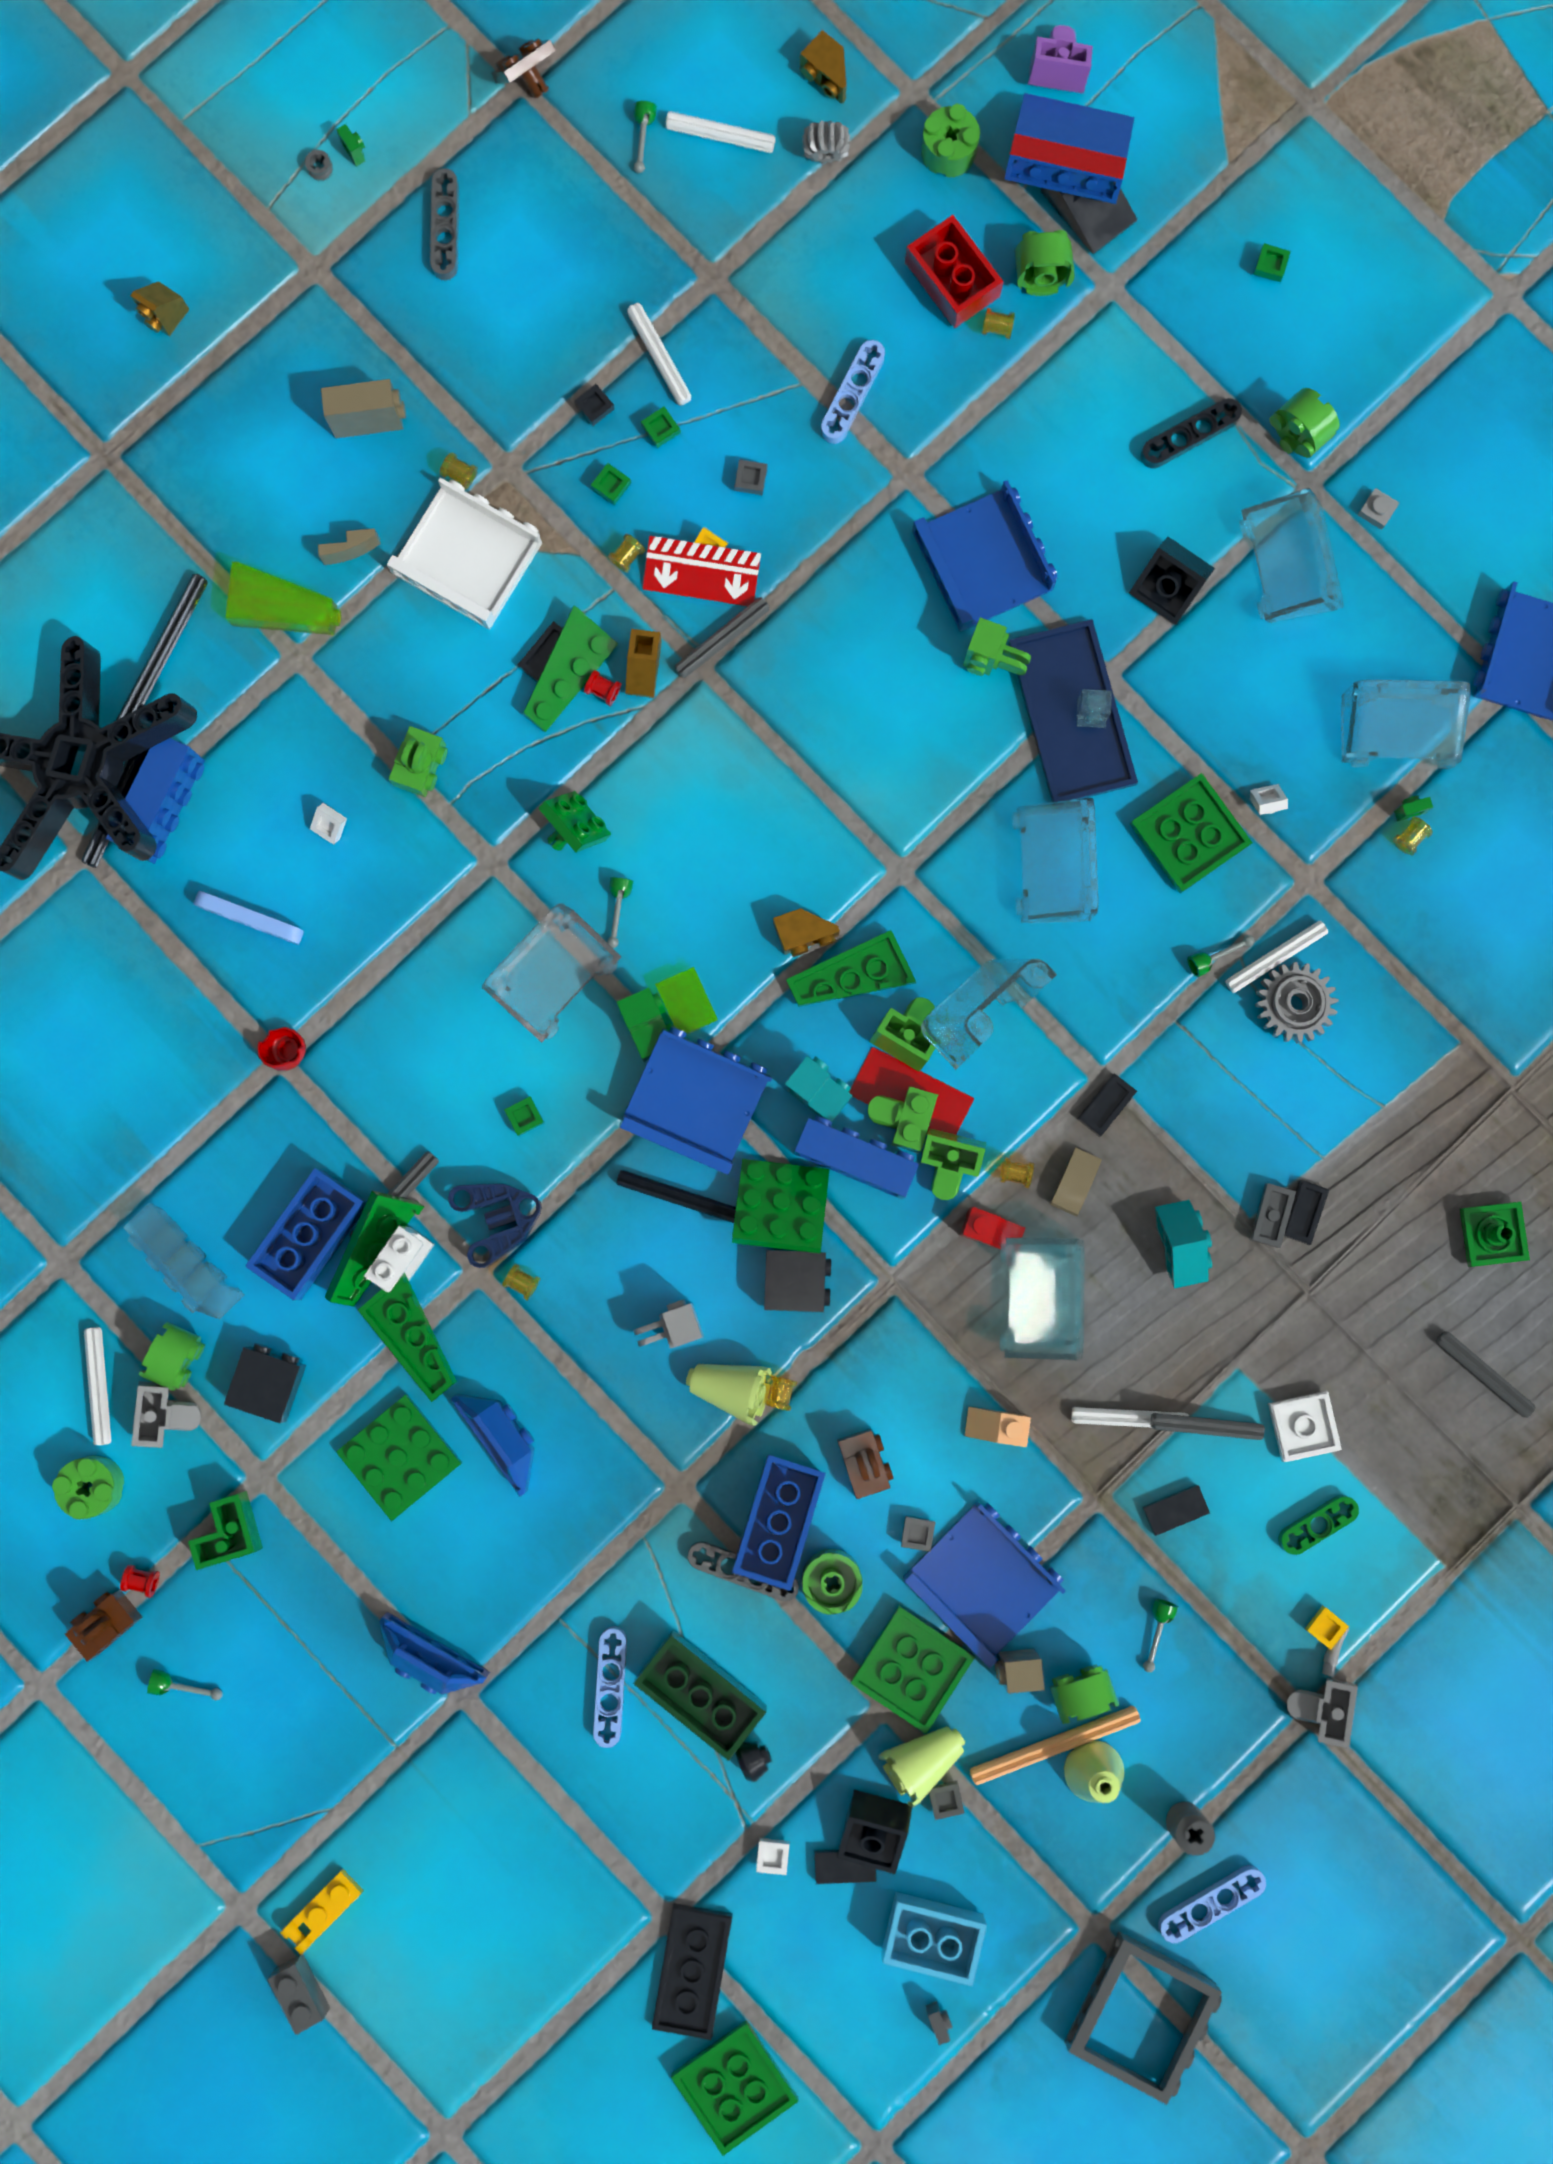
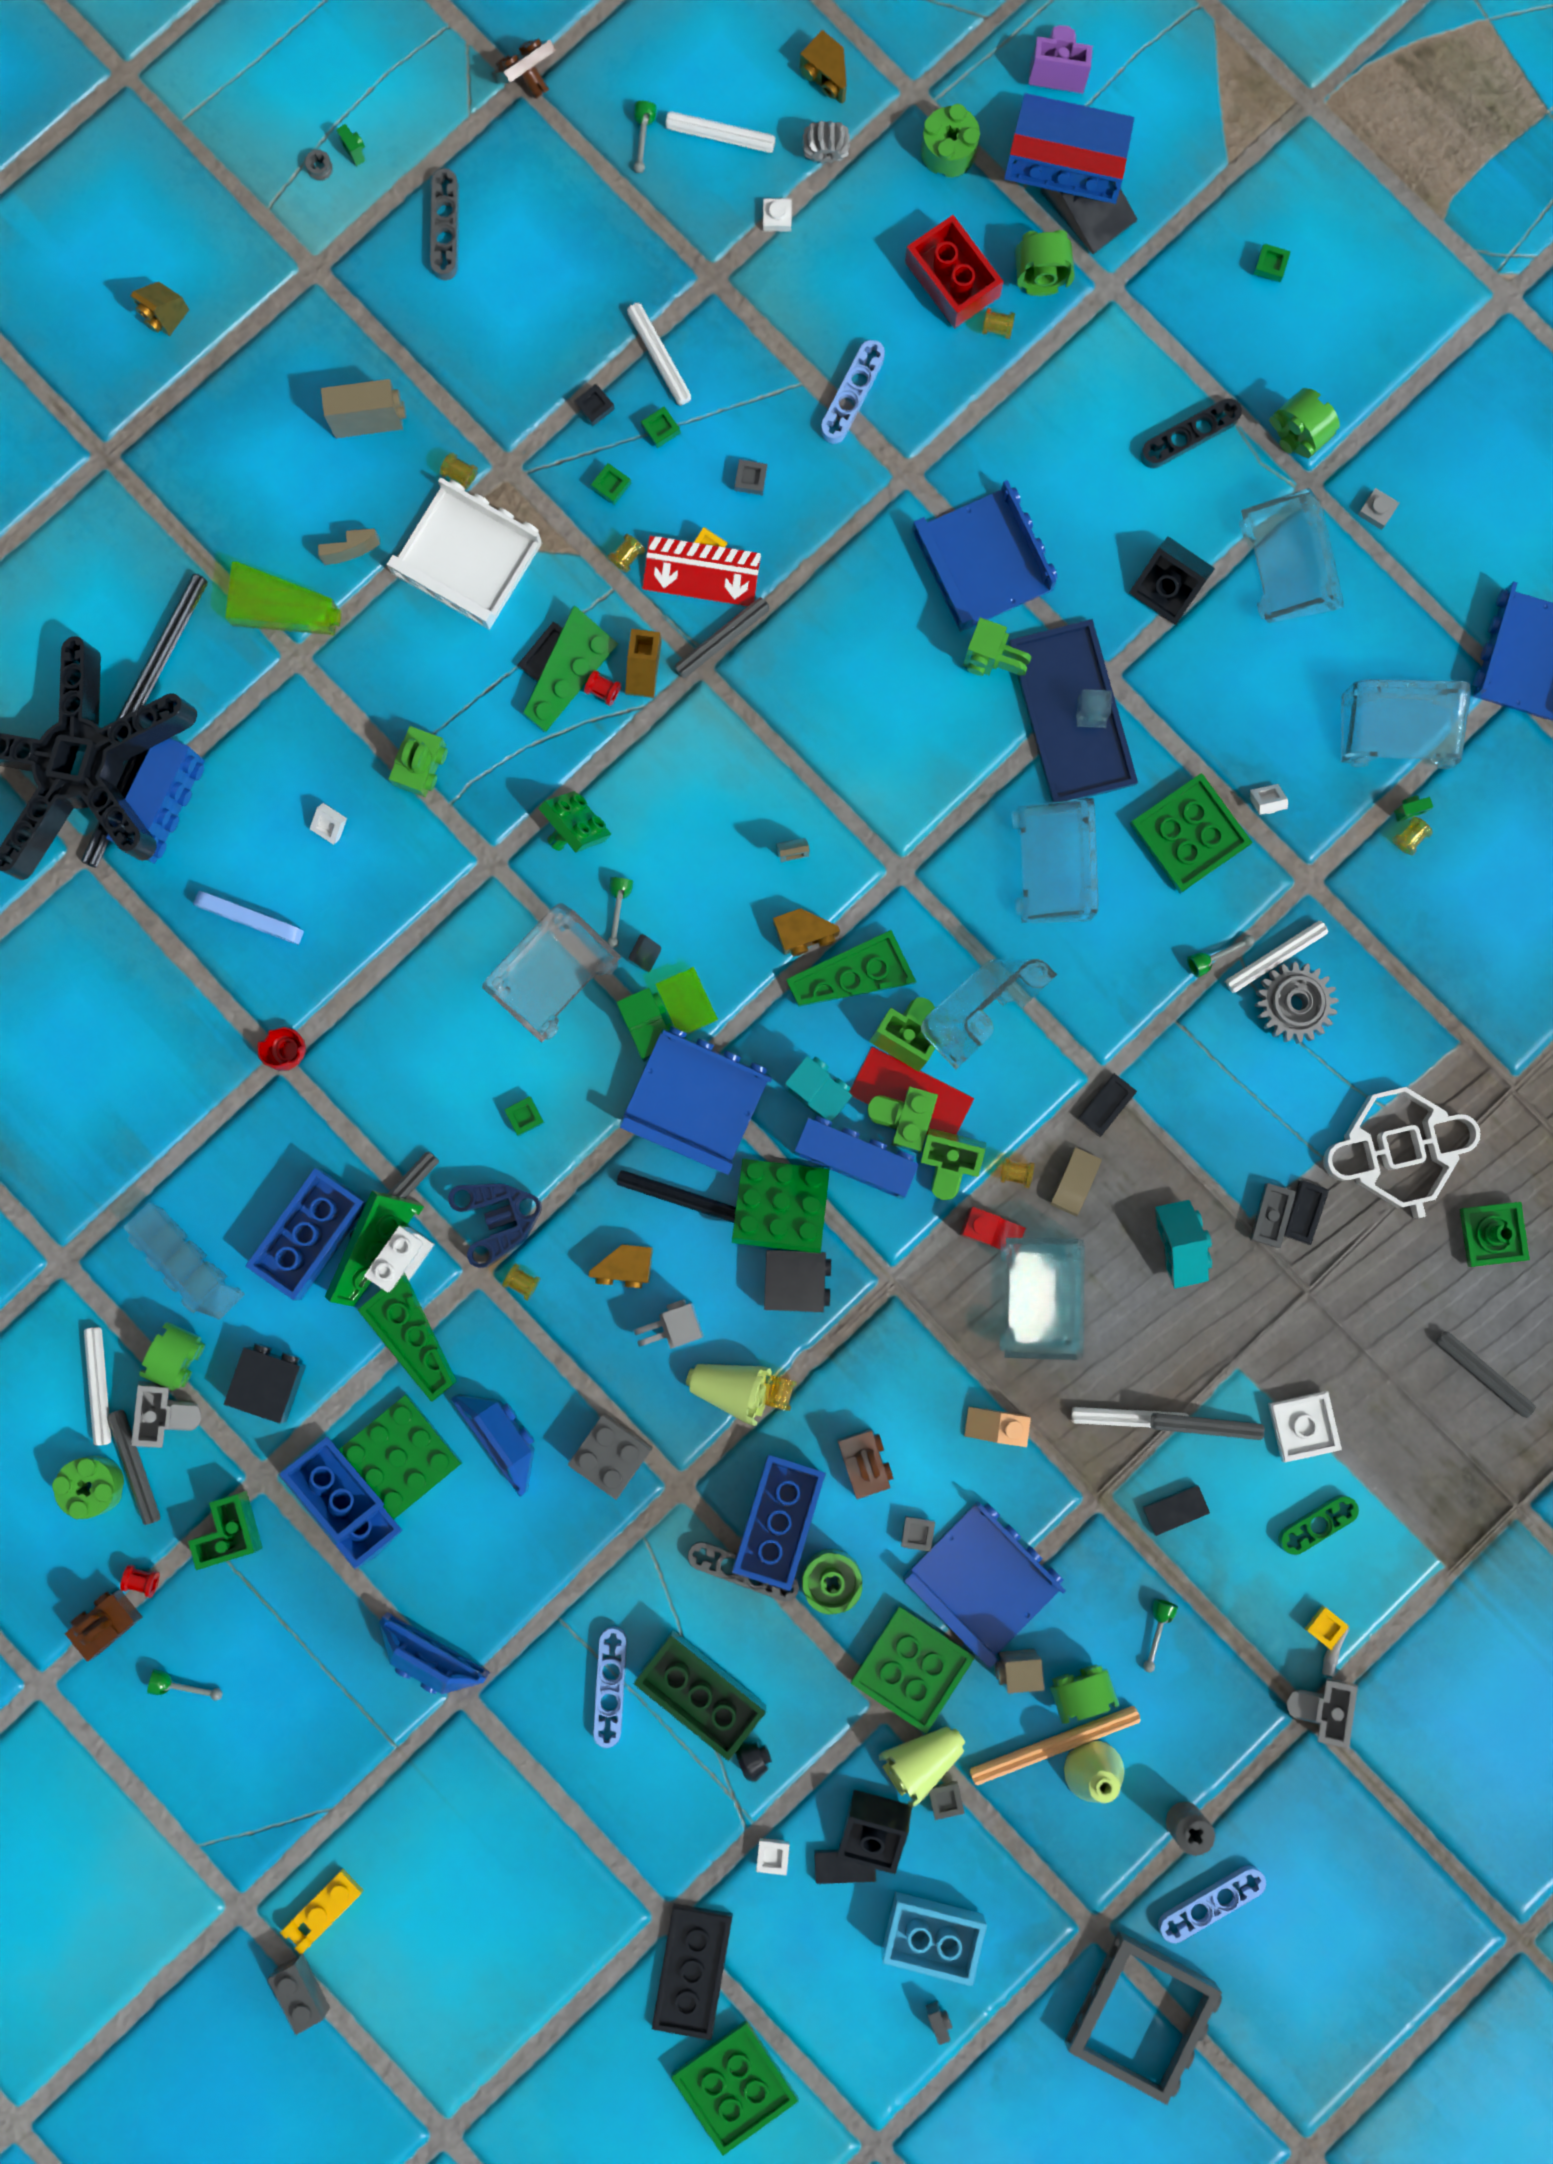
(133, 1467): none -> dark grey axle
(341, 1503): none -> blue slope
(610, 1456): none -> dark grey brick
(625, 1264): none -> pearl gold slope
(644, 953): none -> black slope
(777, 214): none -> white plate
(792, 849): none -> slope
(1368, 1178): none -> white piece

